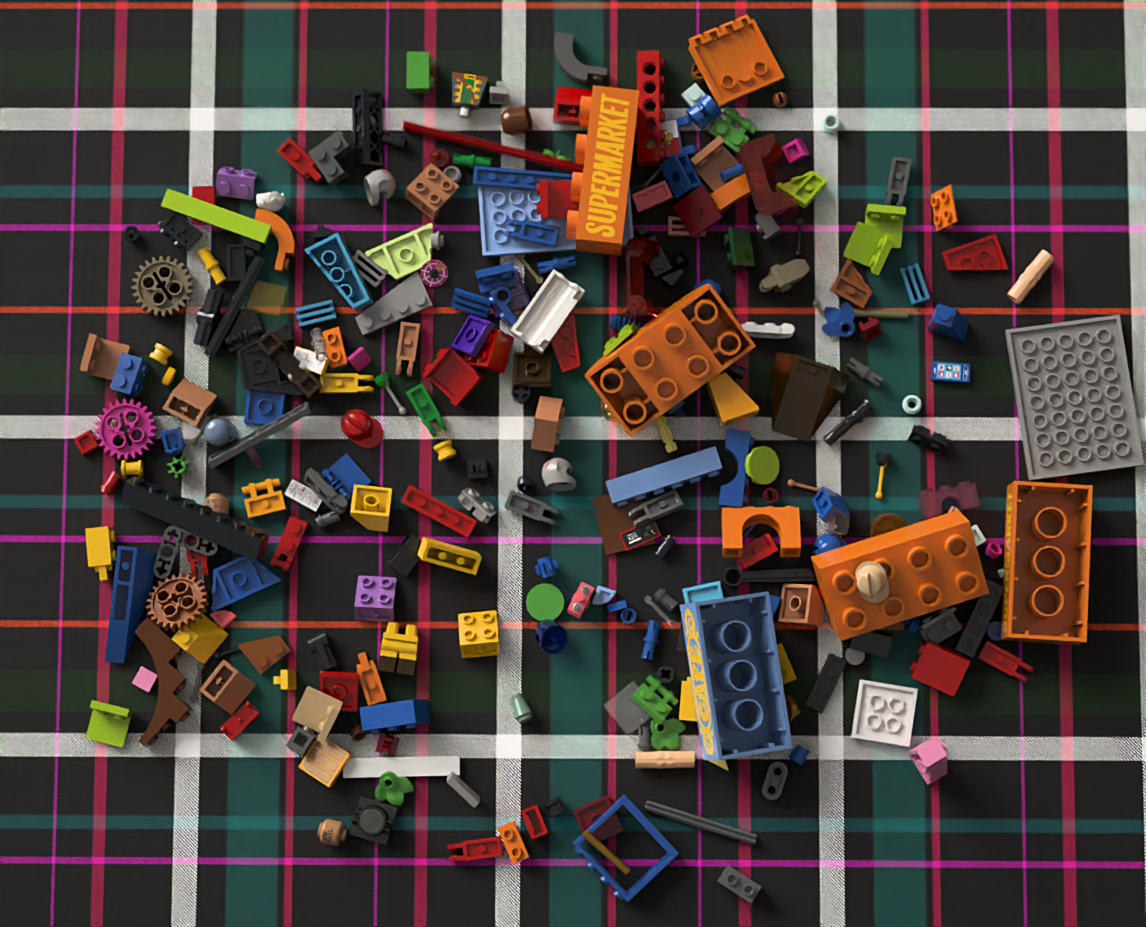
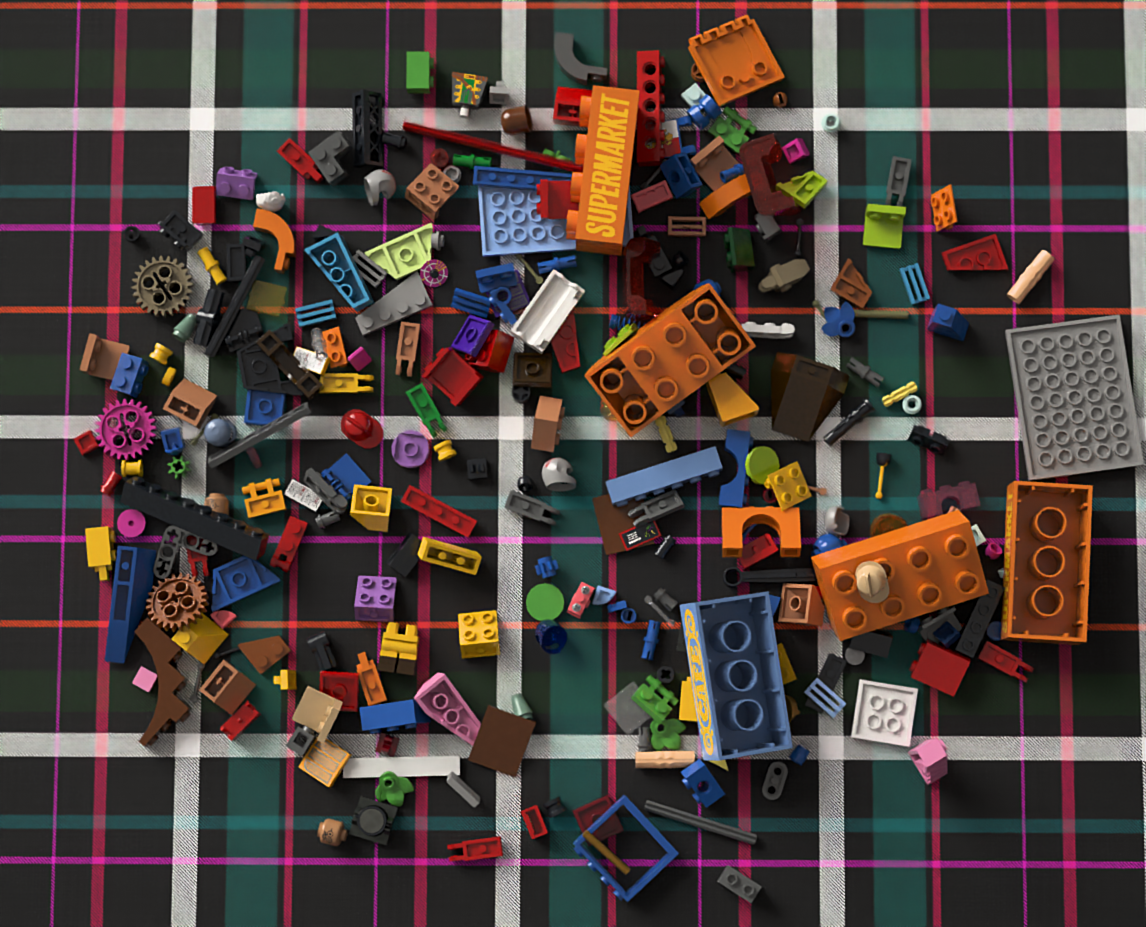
(109, 723): lime bracket -> none
(131, 523): none -> dark pink piece
(185, 328): none -> sand green cone
(216, 216): lime tile -> none
(356, 733): reddish brown hinge -> none
(383, 382): hinge -> none
(410, 449): none -> medium lavender tile
(446, 706): none -> bright pink wedge
(470, 498): light grey hinge -> none
(501, 741): none -> reddish brown piece
(513, 842): orange hinge -> none
(534, 232): blue hinge -> none
(698, 211): dark red plate -> none
(703, 592): medium azure tile -> none
(709, 791): none -> blue brick
(788, 485): none -> yellow hinge
(828, 503): blue panel -> none
(830, 692): none -> light blue tile
(869, 246): lime bracket -> none
(870, 329): dark red tile -> none
(899, 394): none -> light yellow axle
(947, 634): none -> dark blue tile
(950, 372): tile -> none

